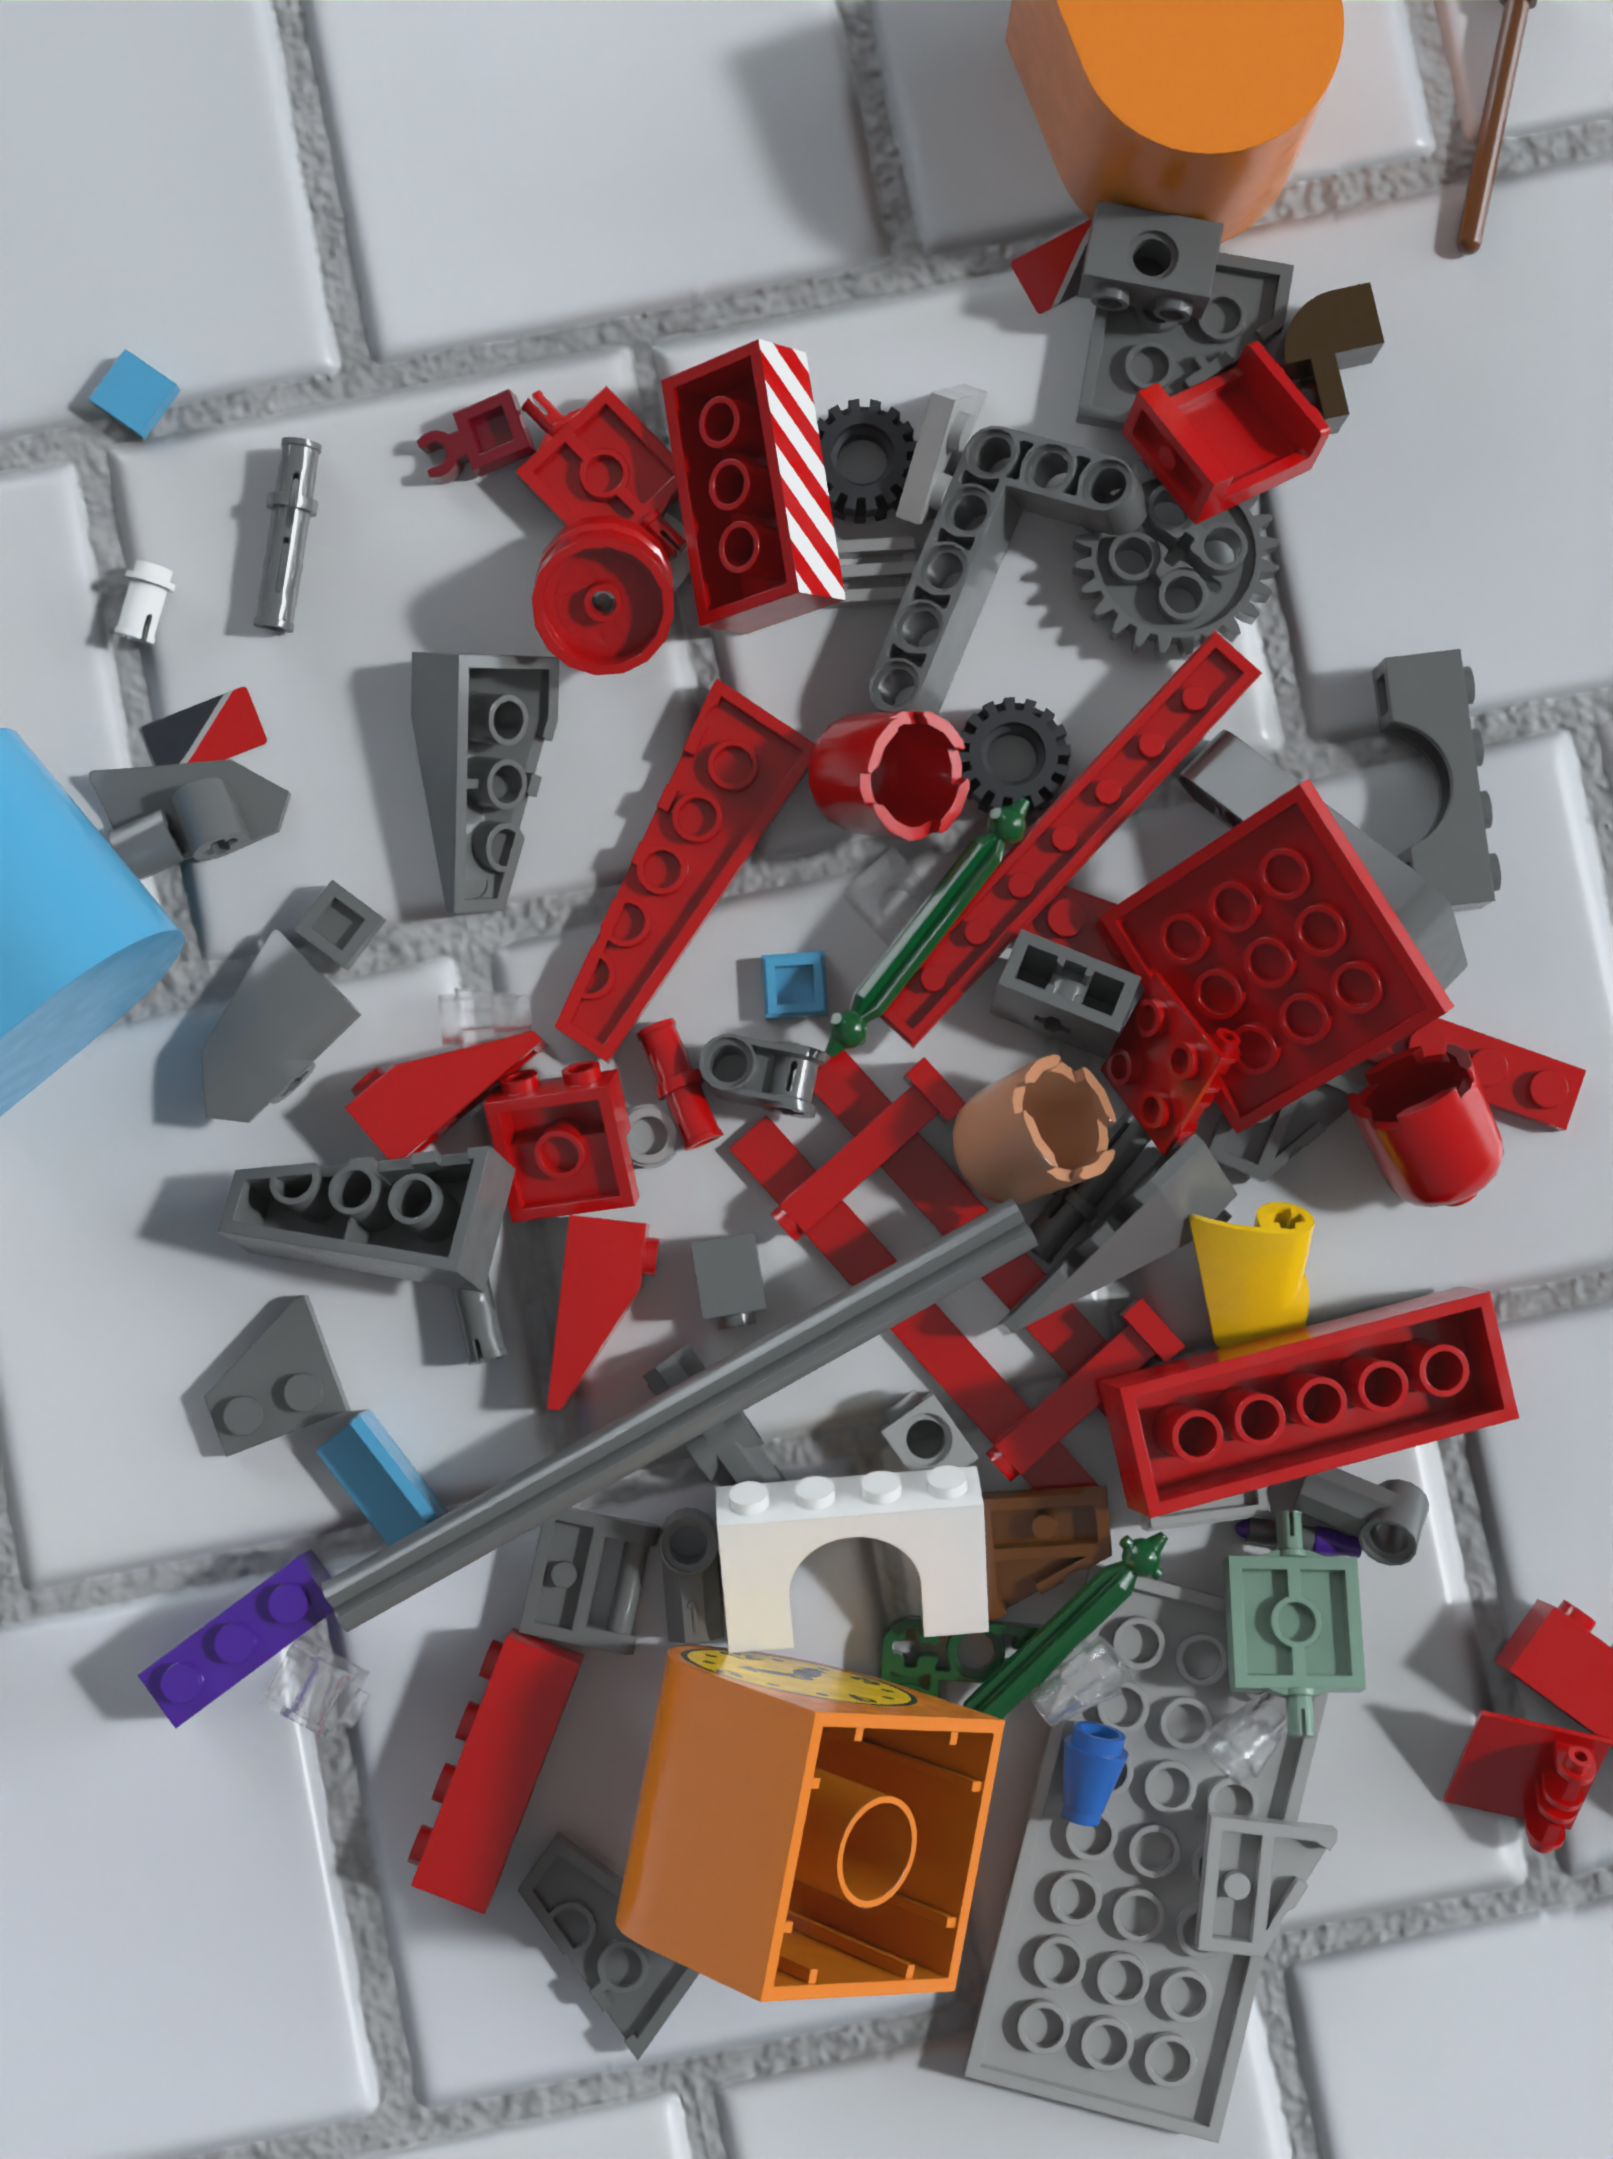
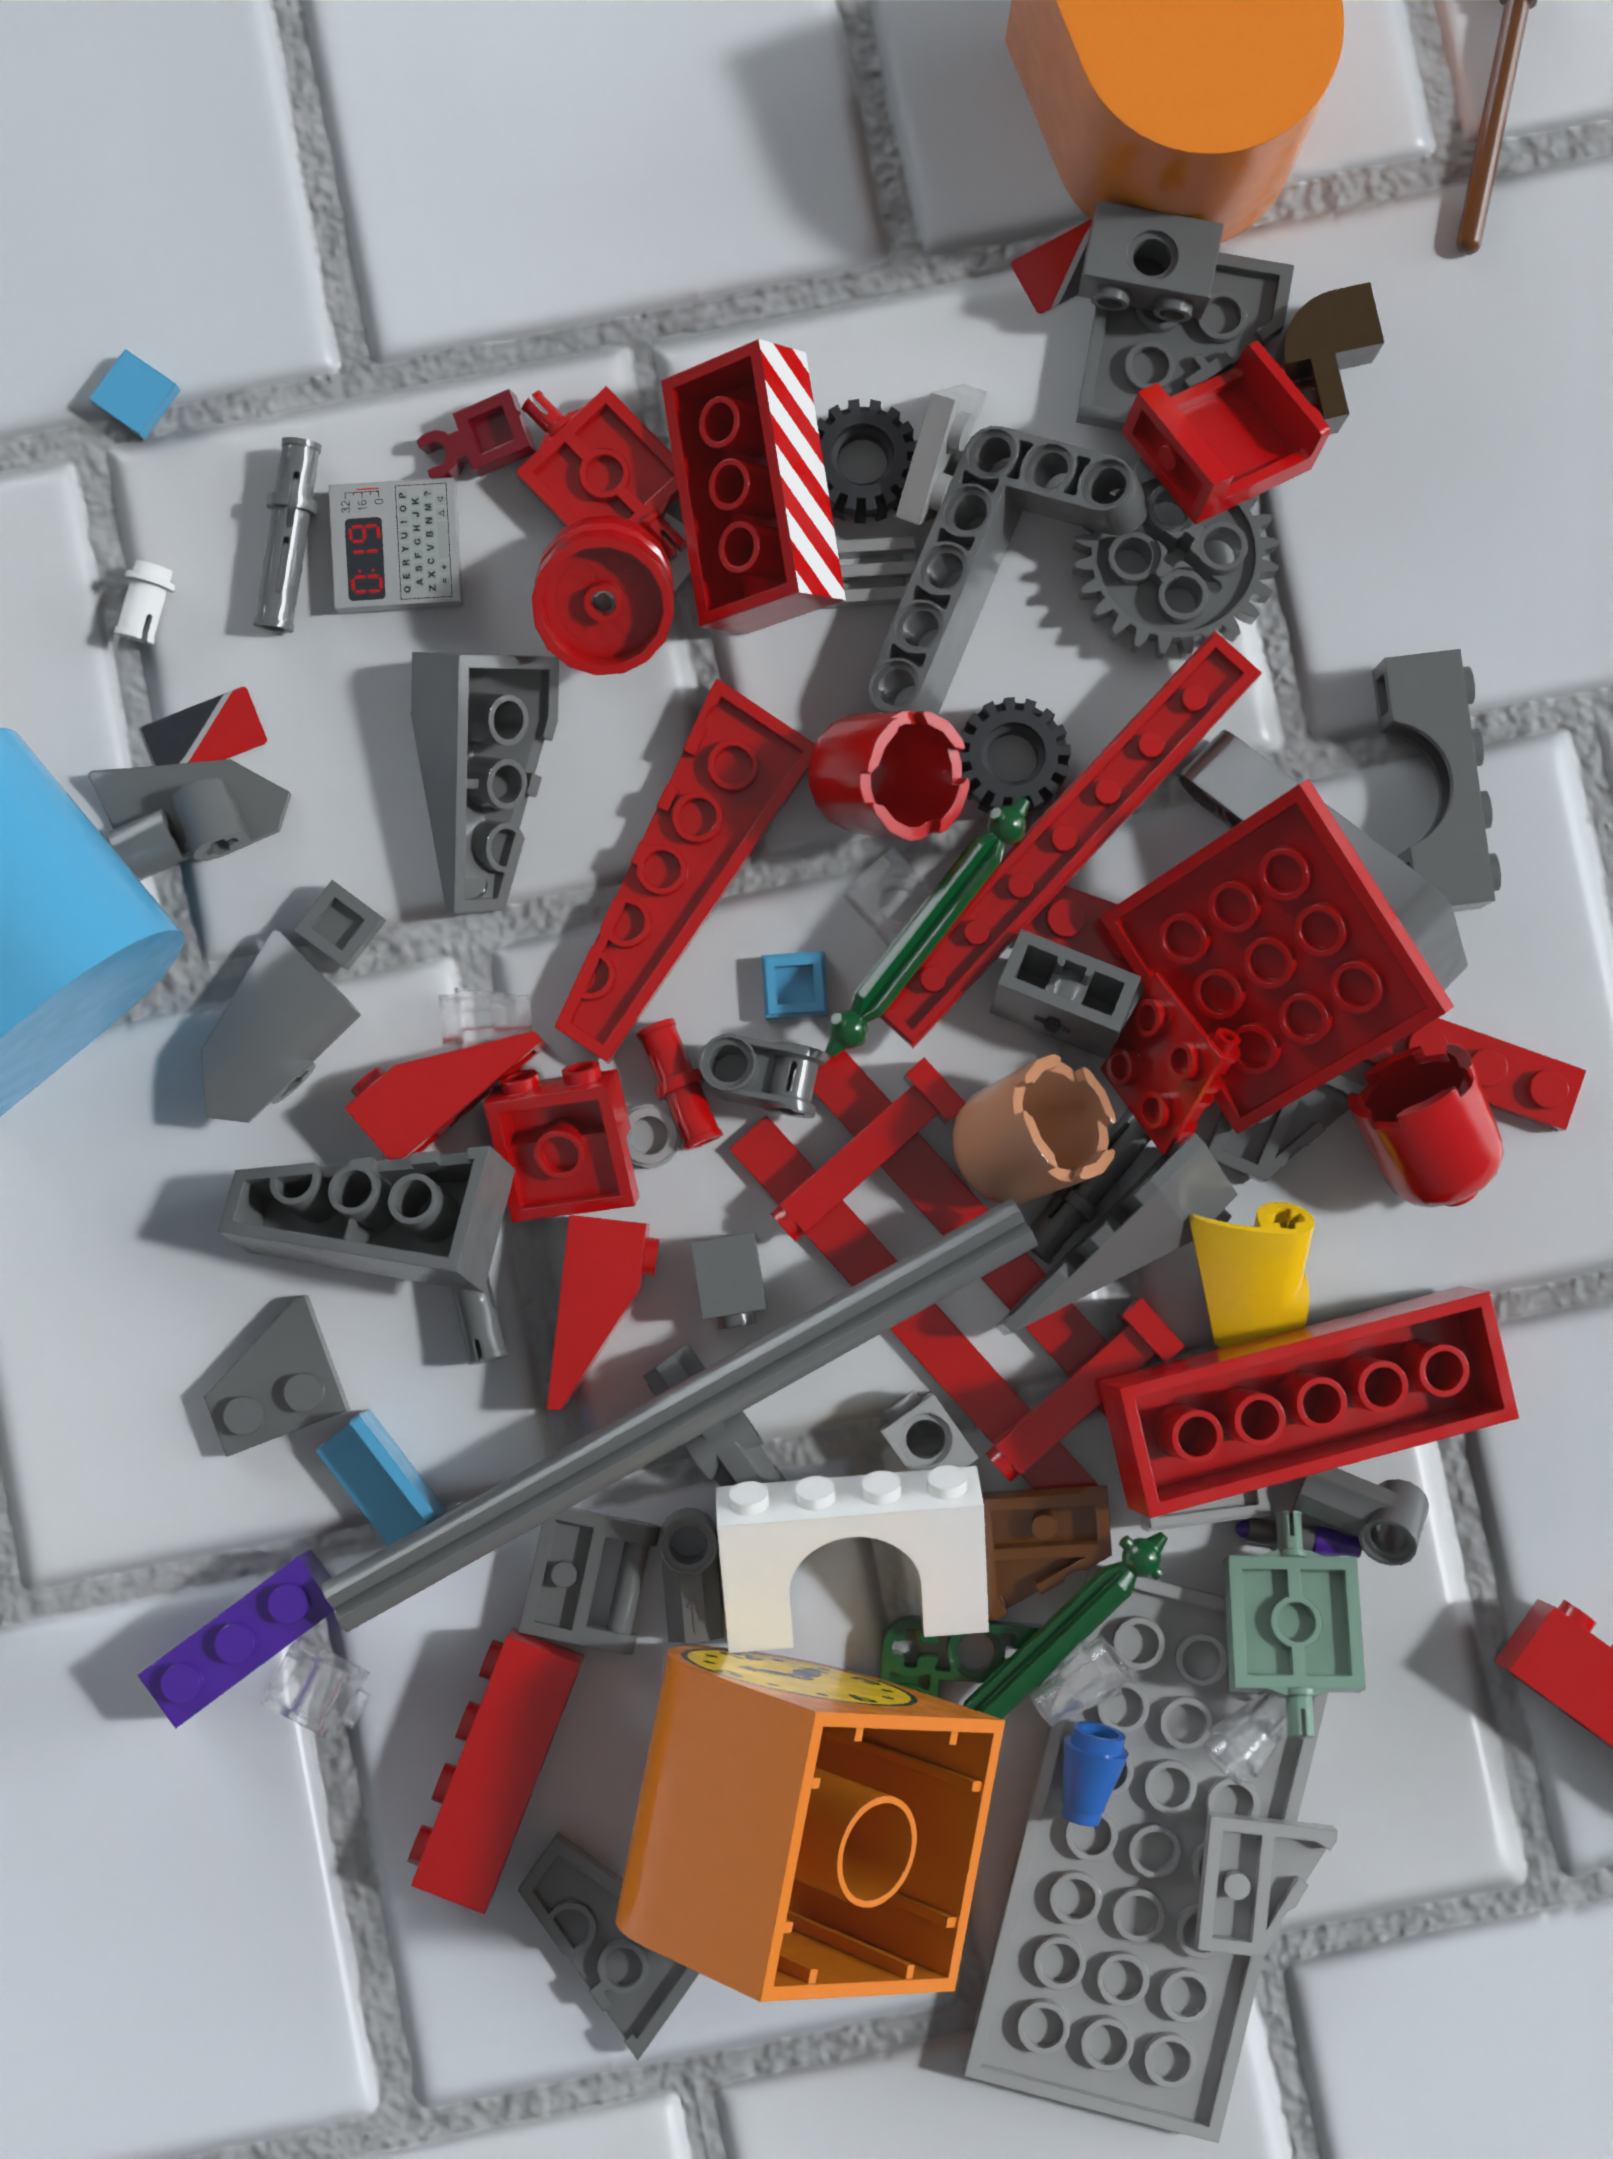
(395, 545): none -> tile
(1527, 1774): red hinge -> none

